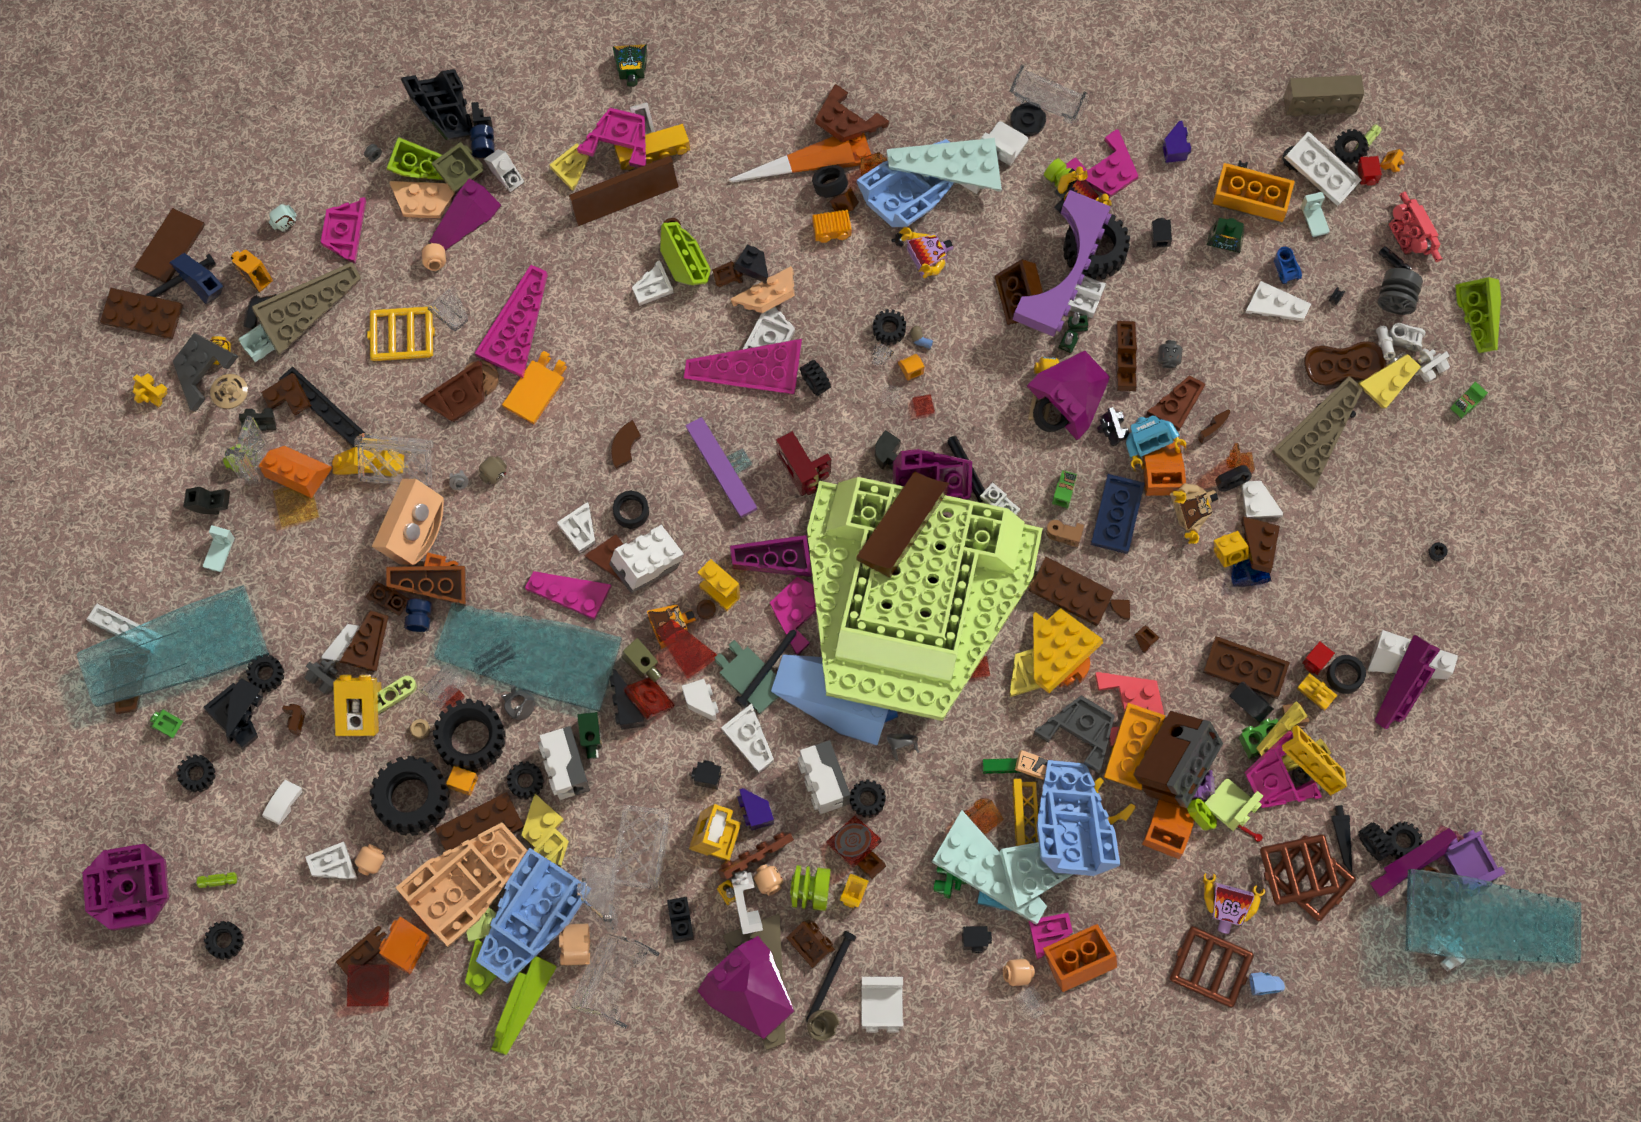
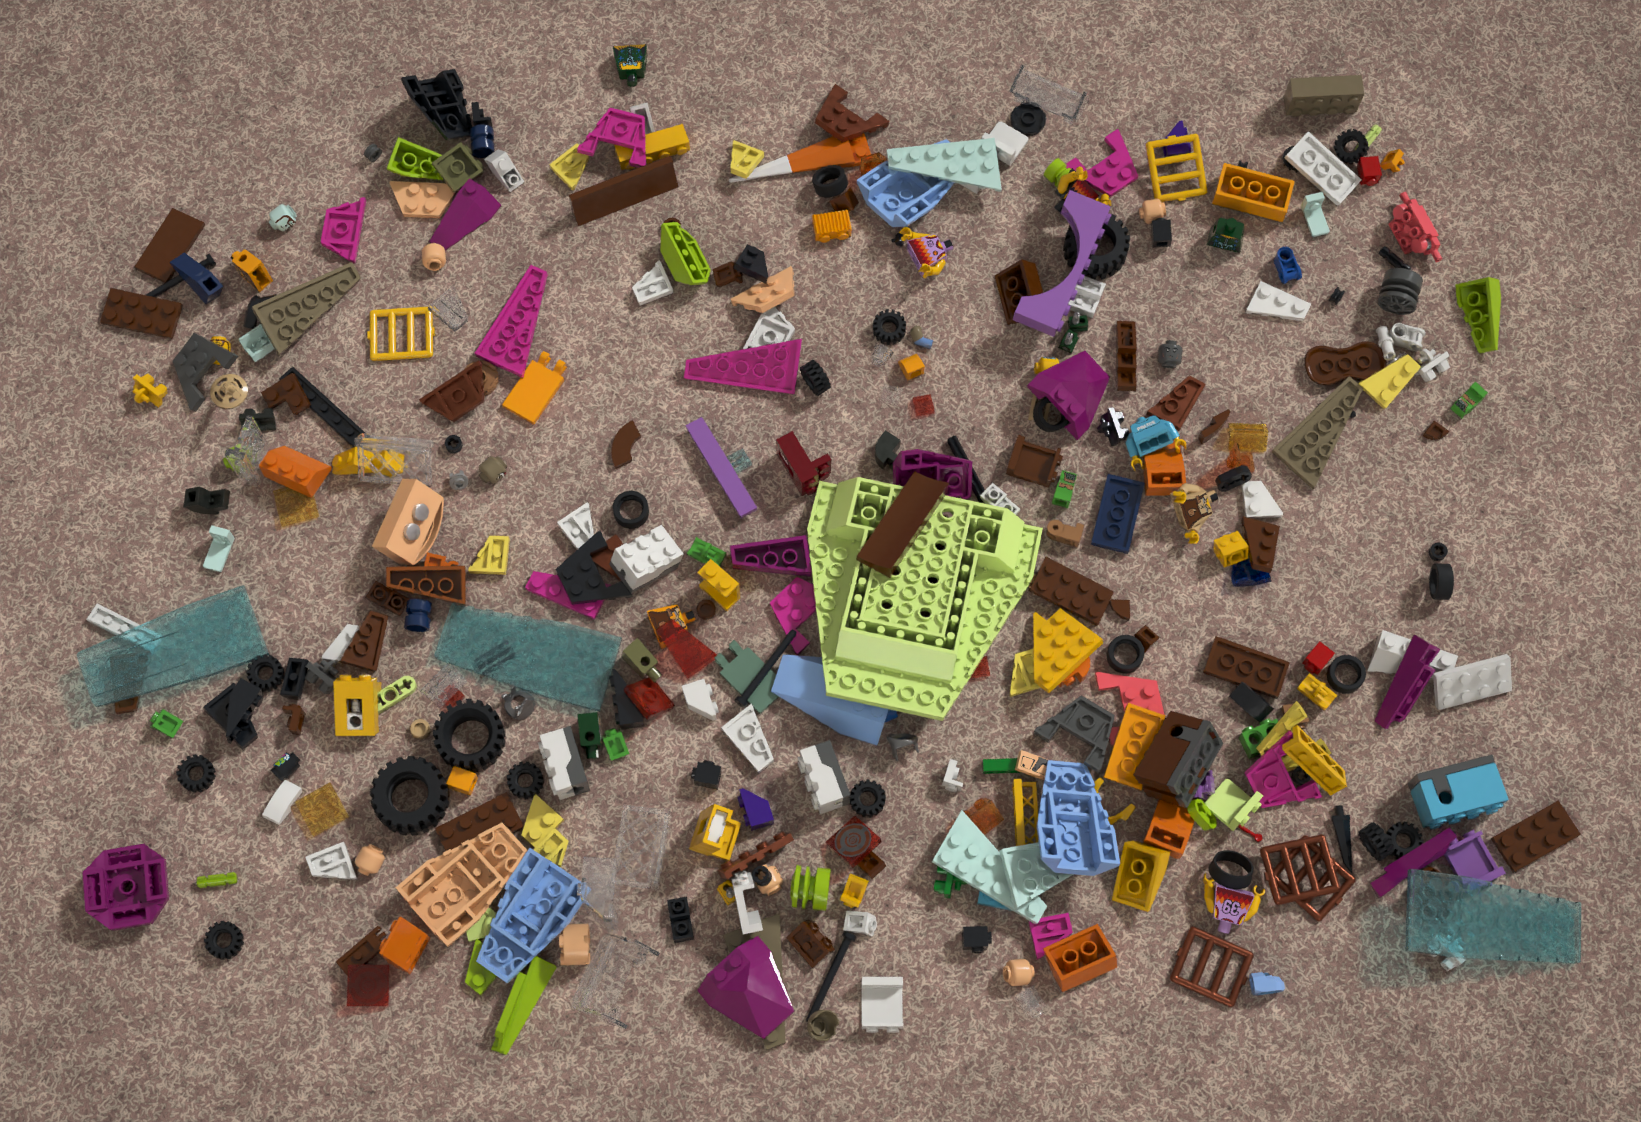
(285, 766): none -> black brick
(294, 678): none -> black brick
(321, 809): none -> clear yellow tile
(449, 439): none -> black bush
(492, 557): none -> light yellow wing
(582, 579): none -> black wing
(615, 744): none -> bright green bracket
(705, 551): none -> bright green hips
(744, 159): none -> light yellow wing
(766, 880): none -> black bush
(860, 923): none -> white bracket
(951, 773): none -> white bracket
(1033, 463): none -> reddish brown panel
(1121, 668): none -> black tyre
(1140, 874): none -> yellow slope
(1152, 210): none -> light nougat head
(1196, 155): none -> yellow bar
(1228, 880): none -> black tyre
(1249, 436): none -> clear yellow panel
(1435, 431): none -> reddish brown tile
(1441, 581): none -> black tyre
(1458, 792): none -> medium azure piece
(1472, 682): none -> white plate
(1535, 836): none -> reddish brown plate

